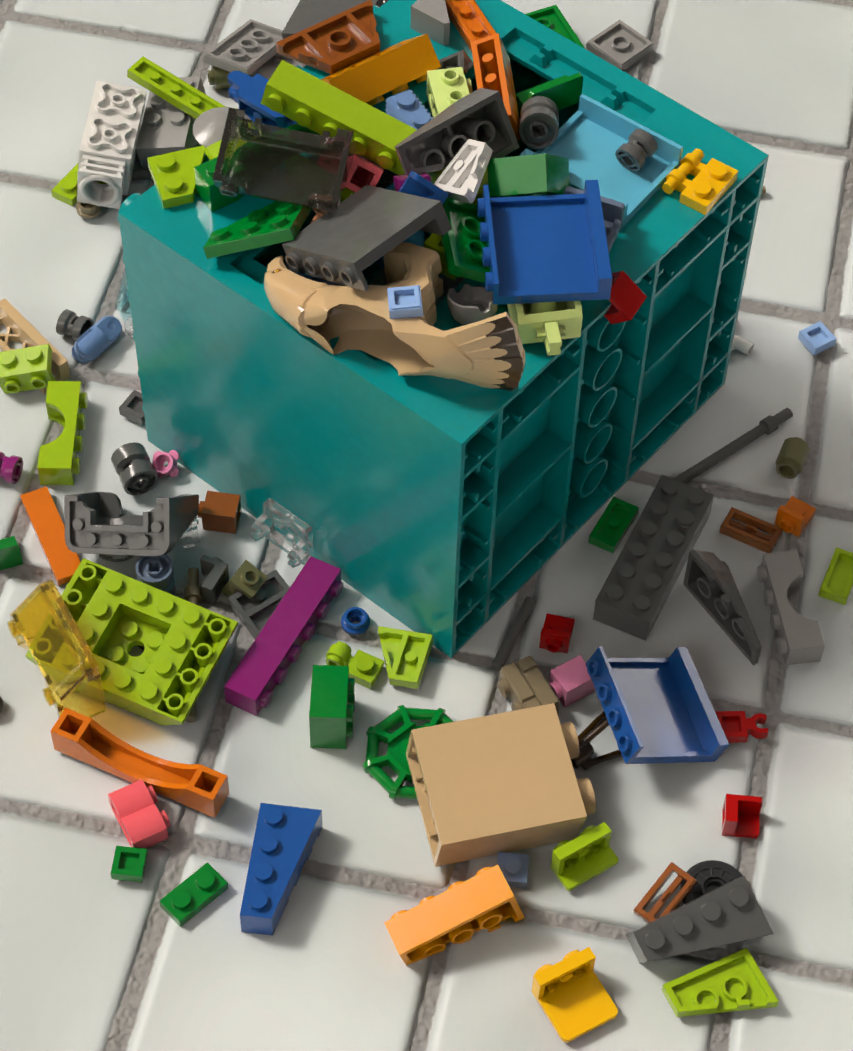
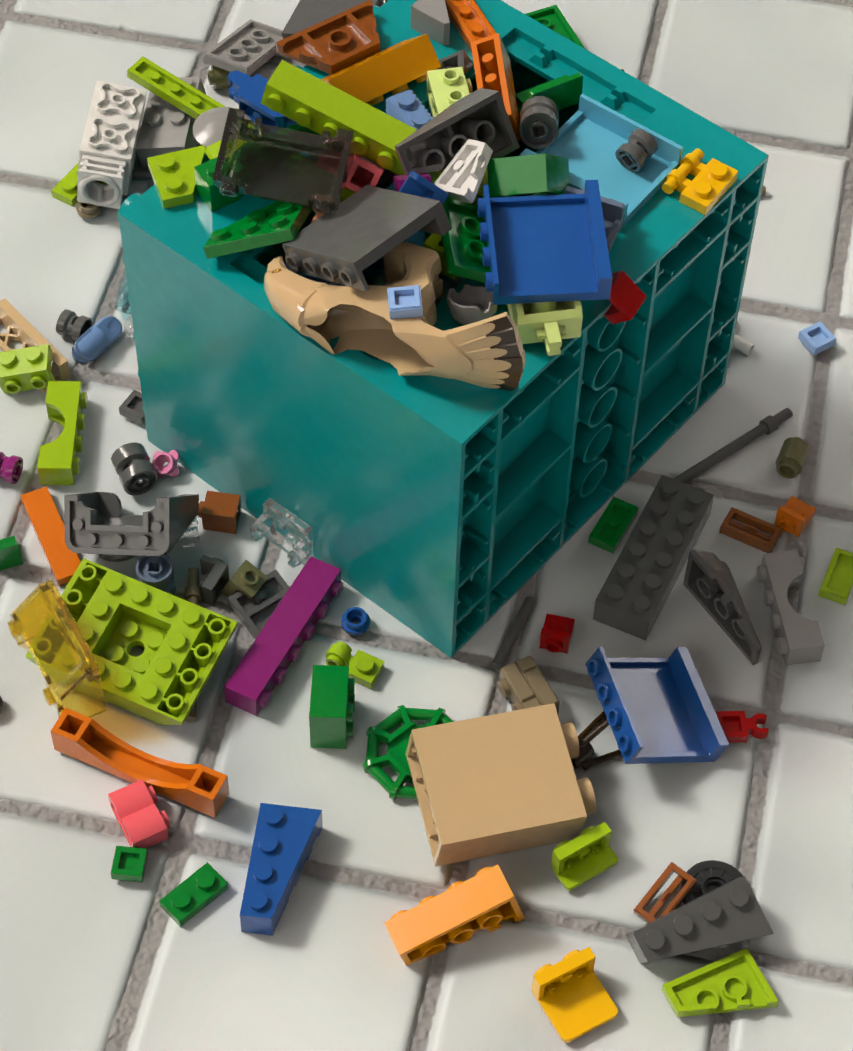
(405, 655): lime wing -> none
(514, 868): light blue plate -> none
(571, 681): bright pink brick -> none
(620, 45): light grey plate -> none
(741, 816): red panel -> none

